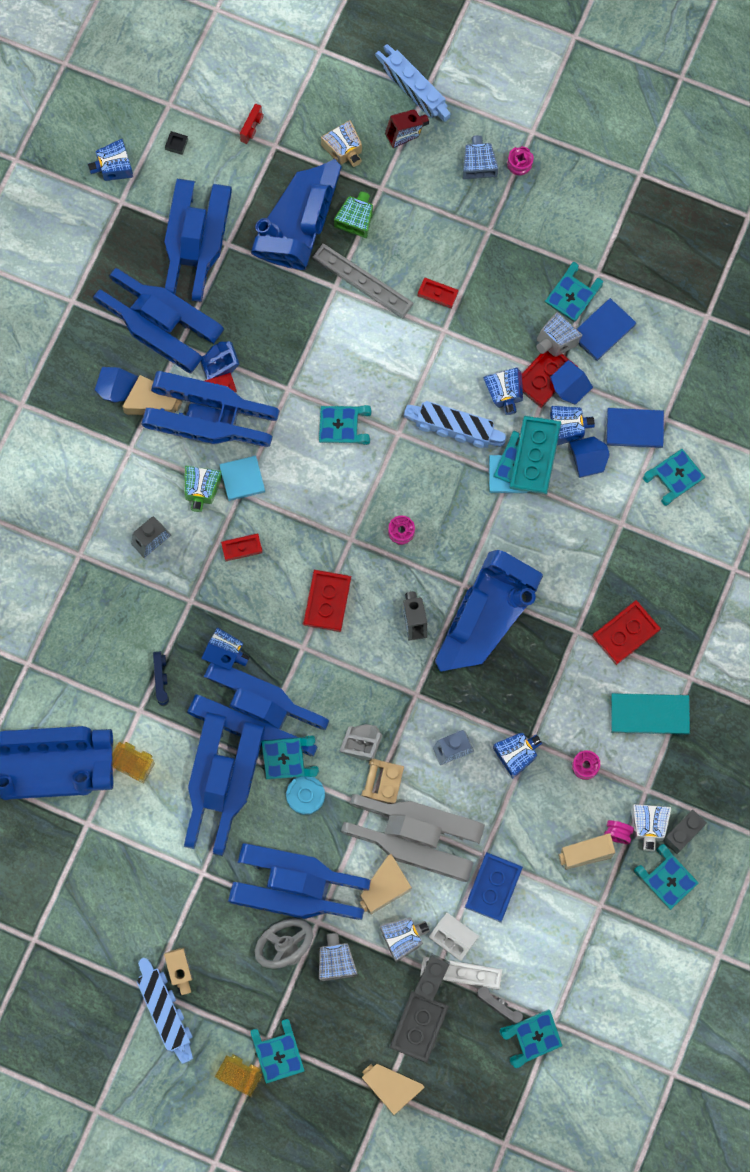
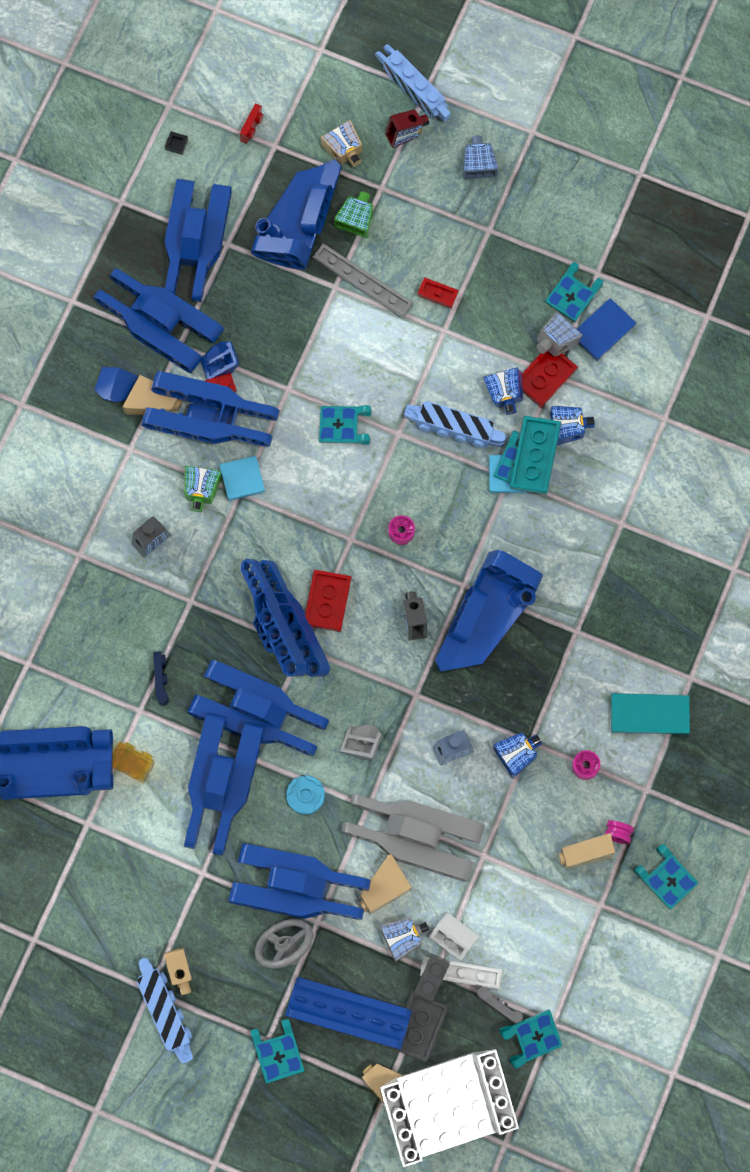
(112, 162): torso -> none
(224, 650): blue torso -> none
(239, 1075): clear yellow brick -> none
(241, 547): red plate -> none
(276, 624): none -> blue beam
(285, 758): teal flag -> none
(335, 960): light grey torso -> none
(348, 1013): none -> blue plate
(389, 781): tan plate -> none
(448, 1105): none -> white slope
(493, 887): blue tile -> none
(522, 167): dark pink wheel -> none
(570, 383): blue slope -> none
(589, 456): blue slope -> none
(626, 632): red tile -> none
(635, 427): blue tile -> none
(650, 824): torso -> none
(677, 474): teal flag -> none
(685, 831): dark grey brick -> none

